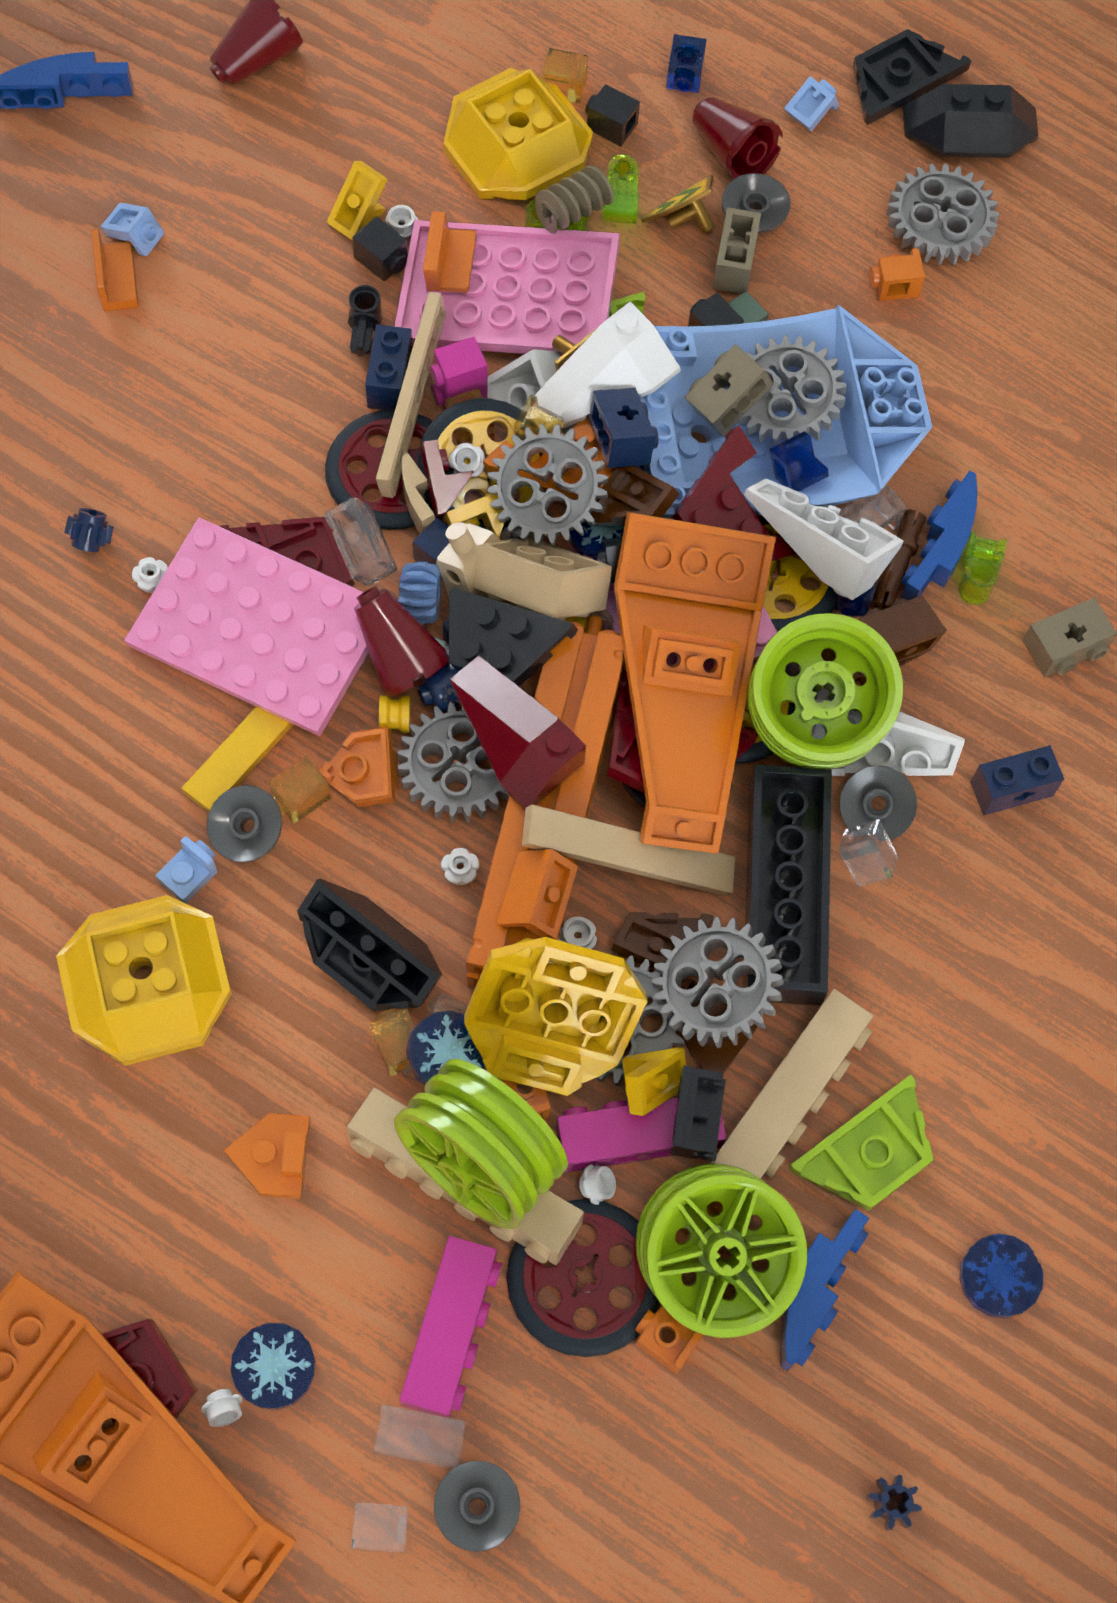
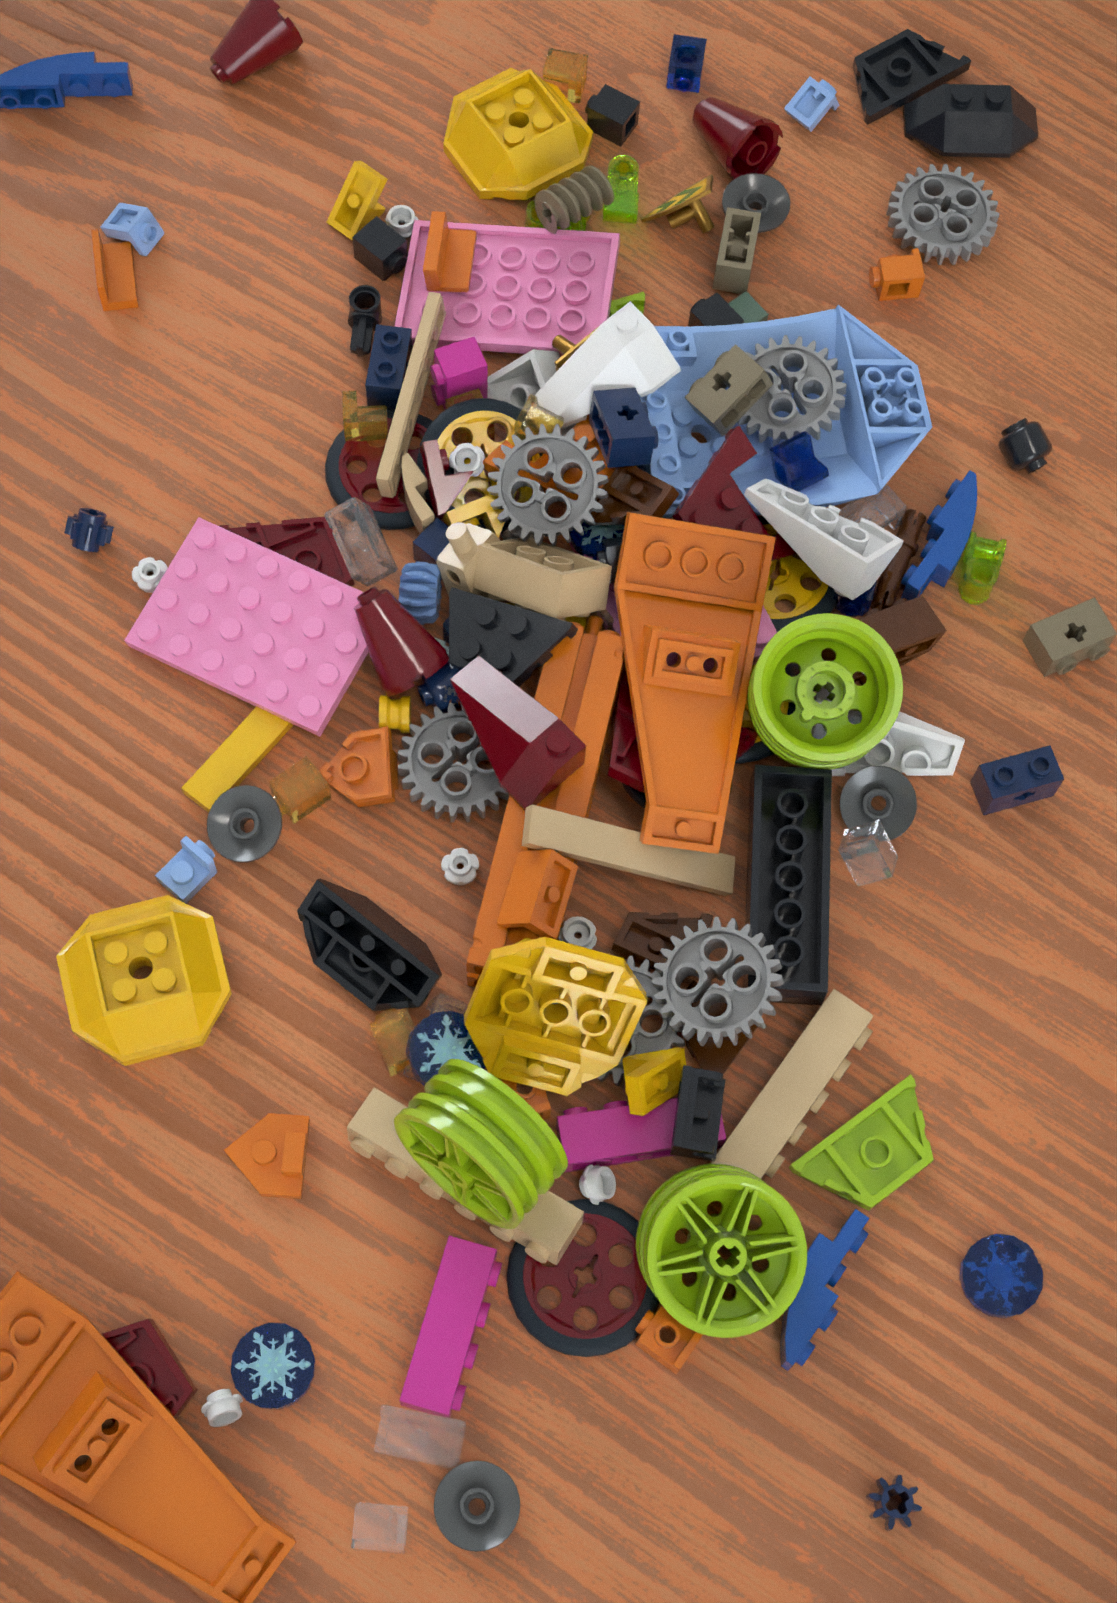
(363, 422): none -> clear yellow panel
(1025, 446): none -> black head

